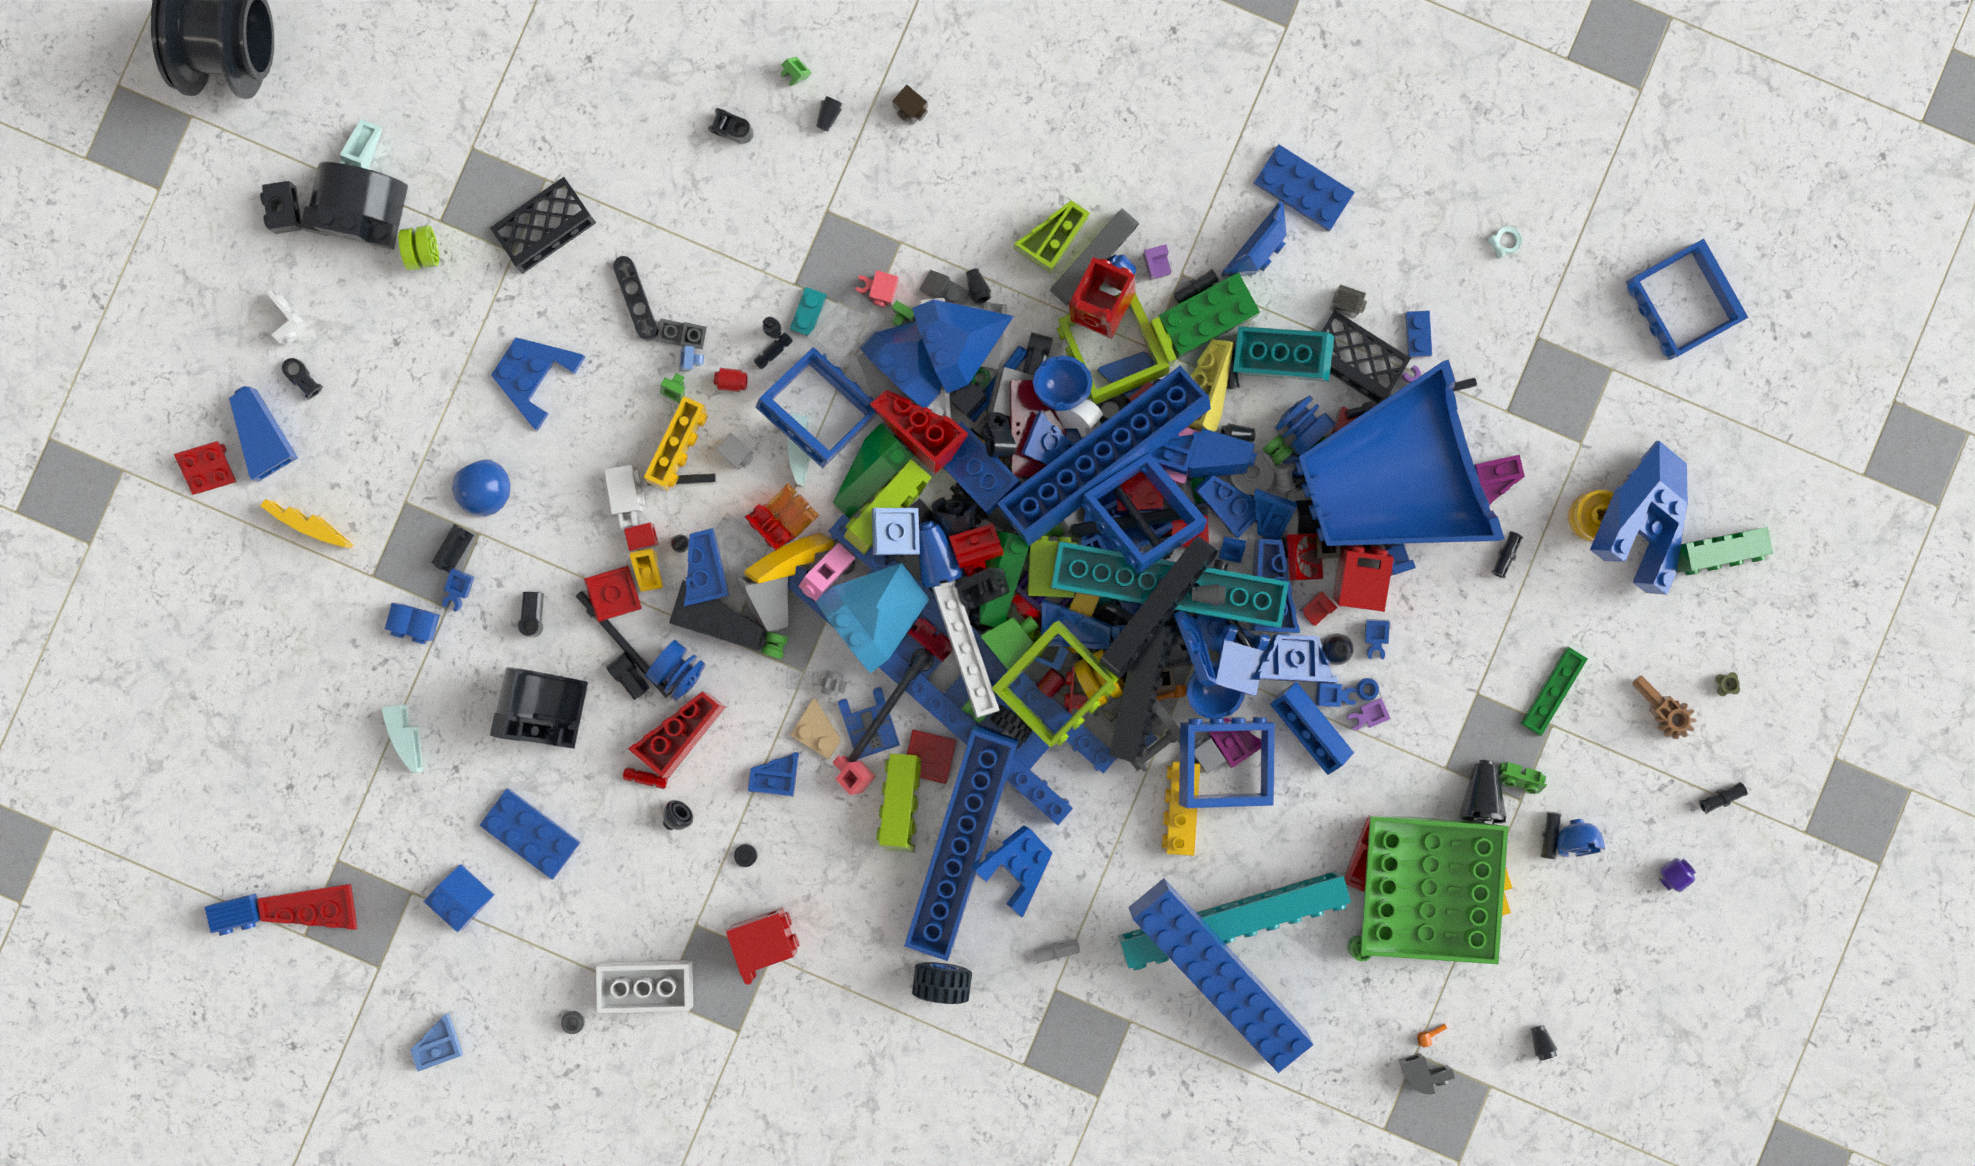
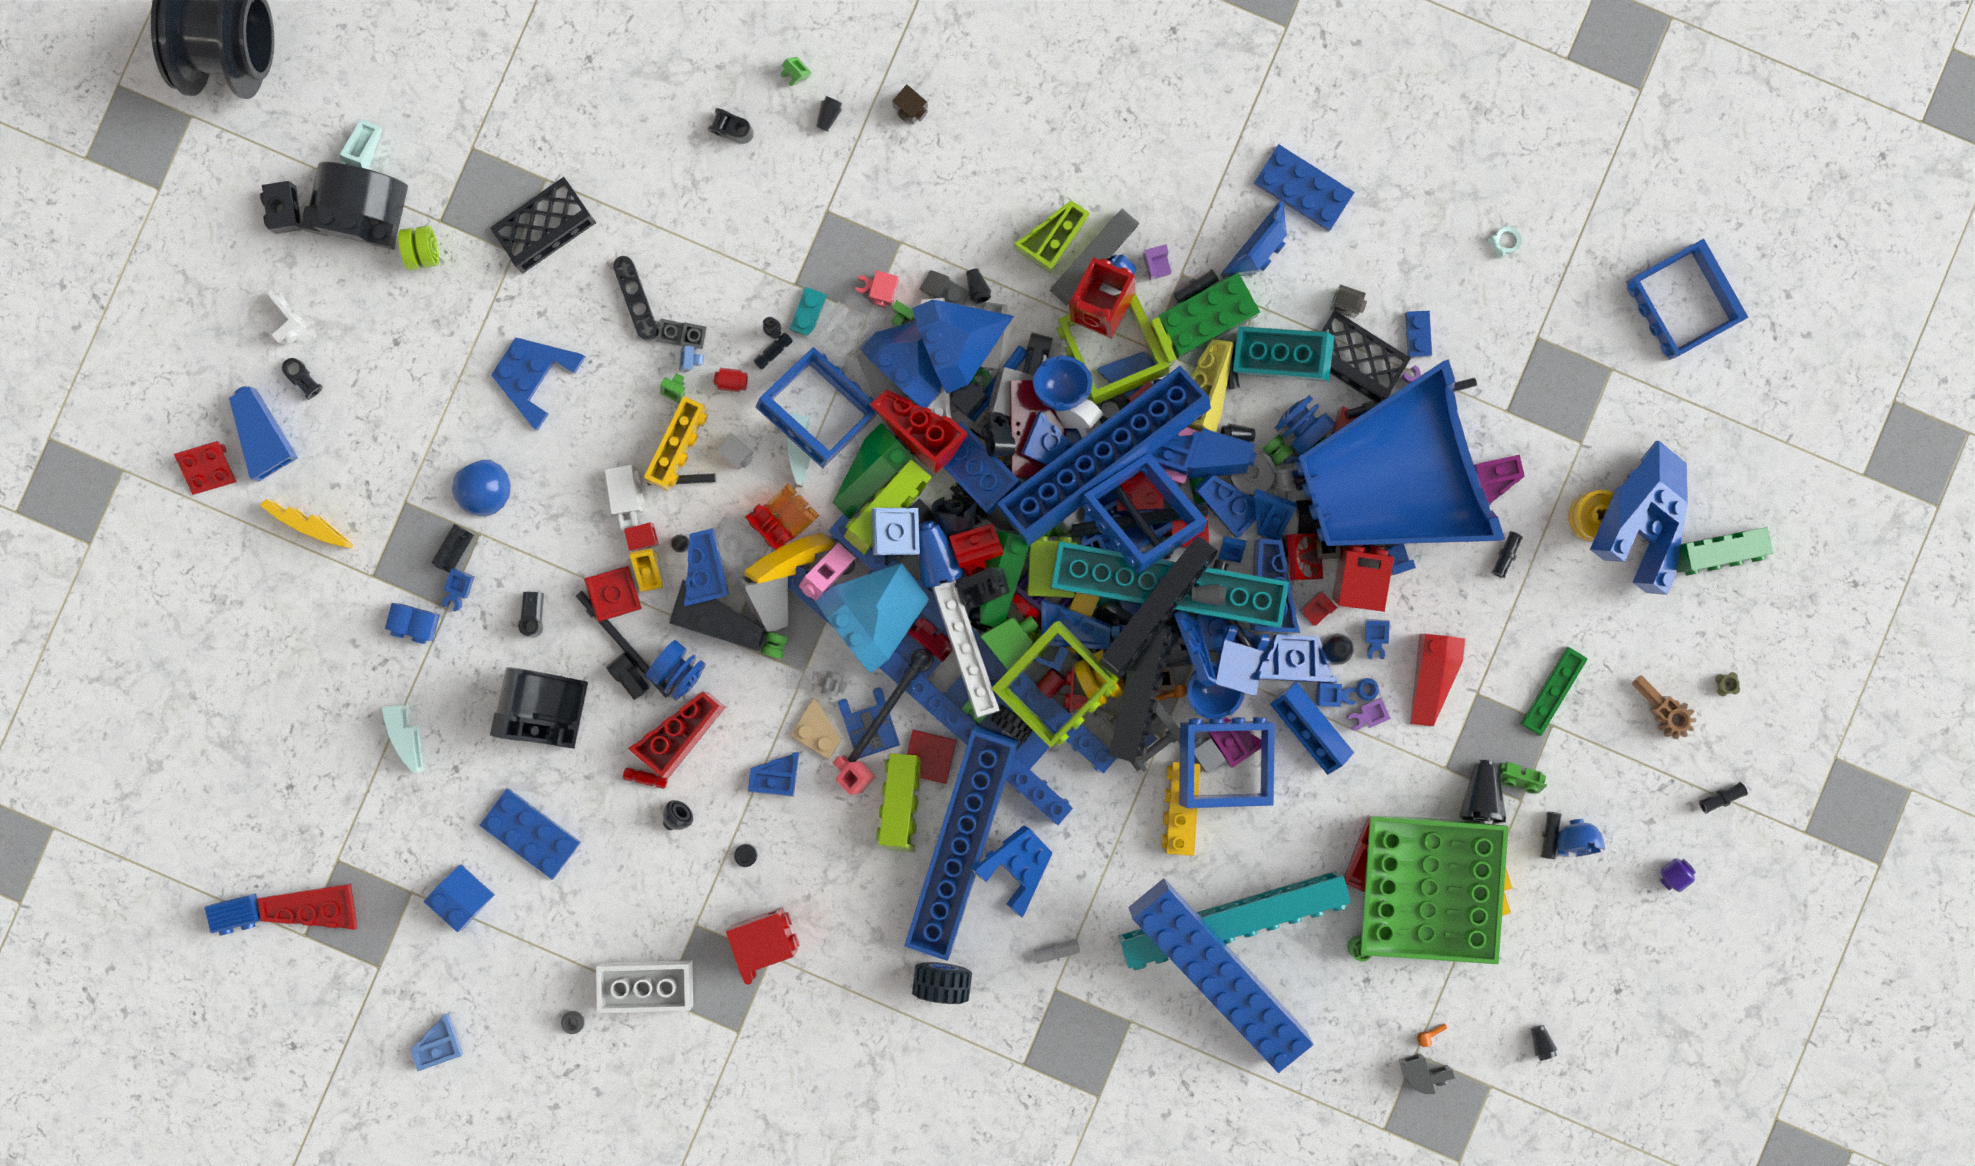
(1436, 669): none -> red wedge

